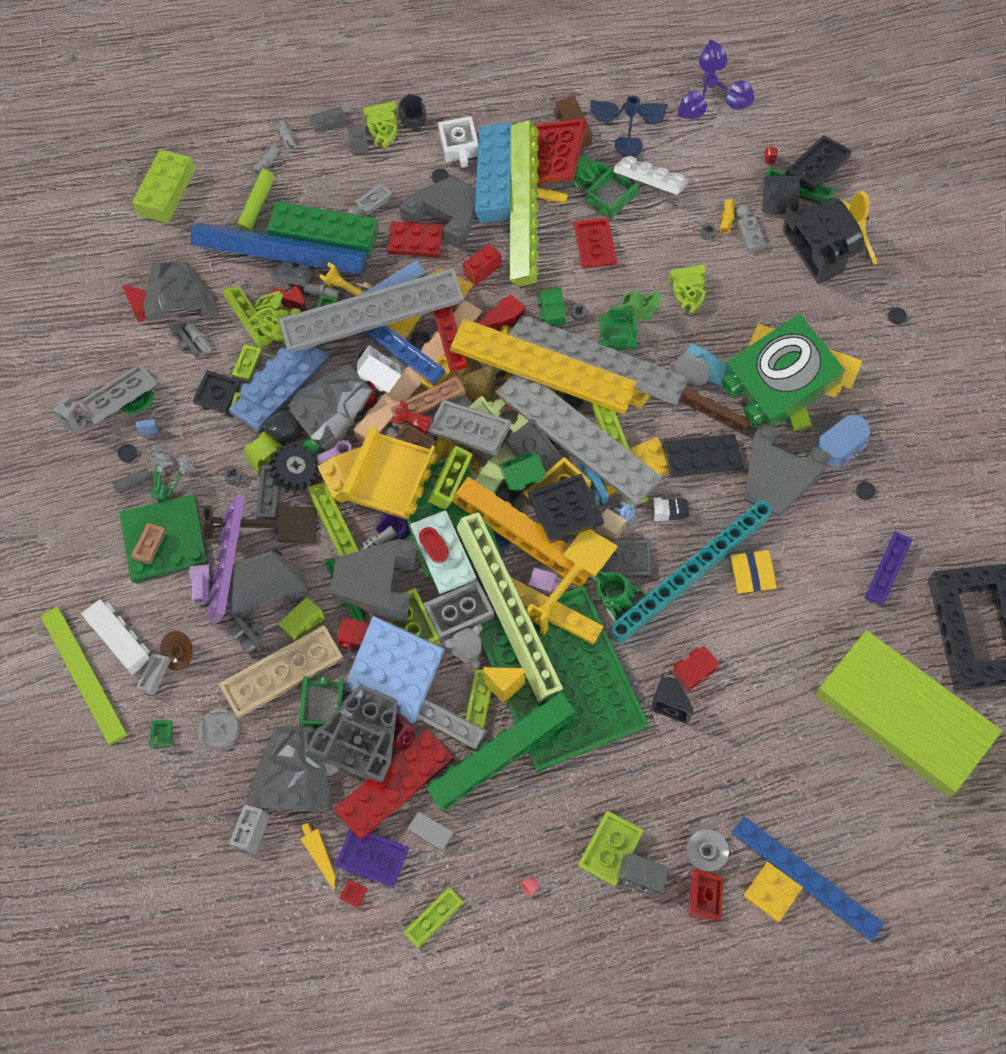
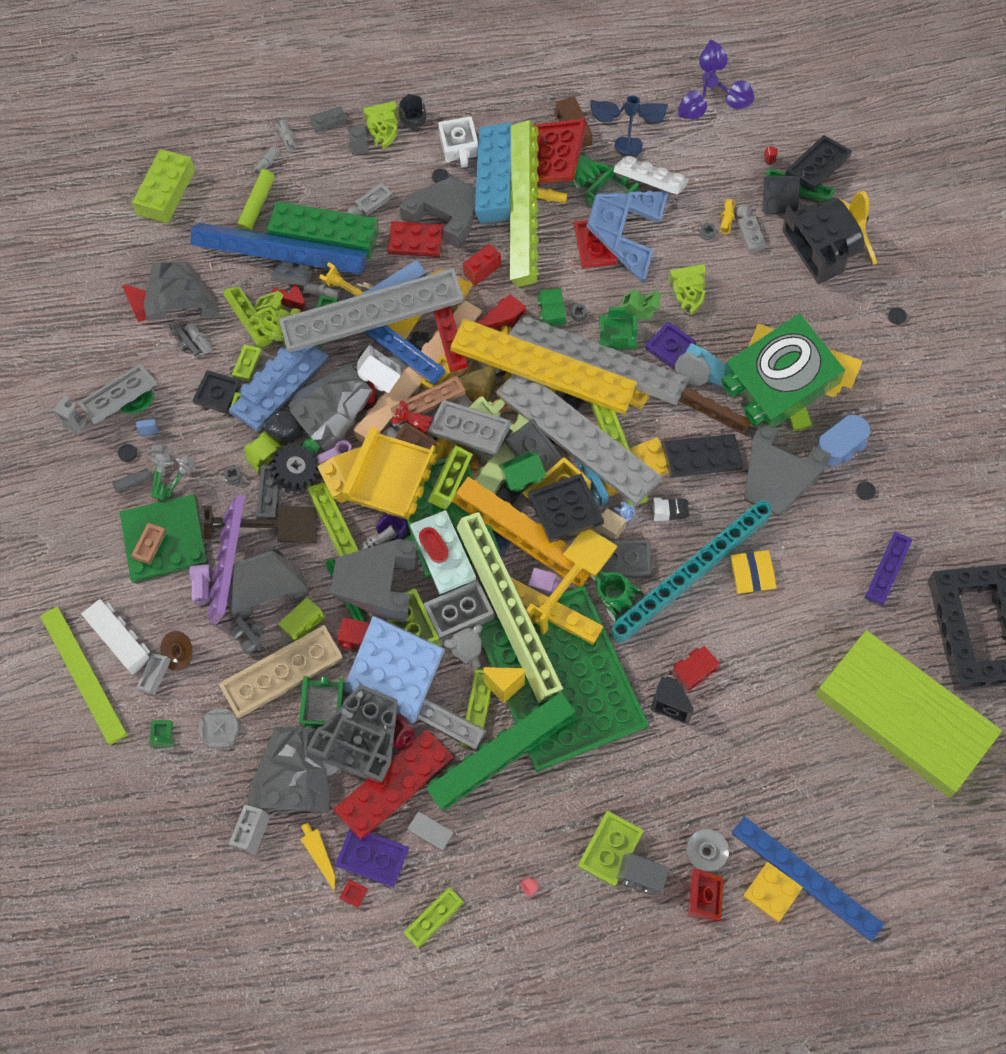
(608, 221): none -> medium blue wing
(669, 344): none -> dark purple plate

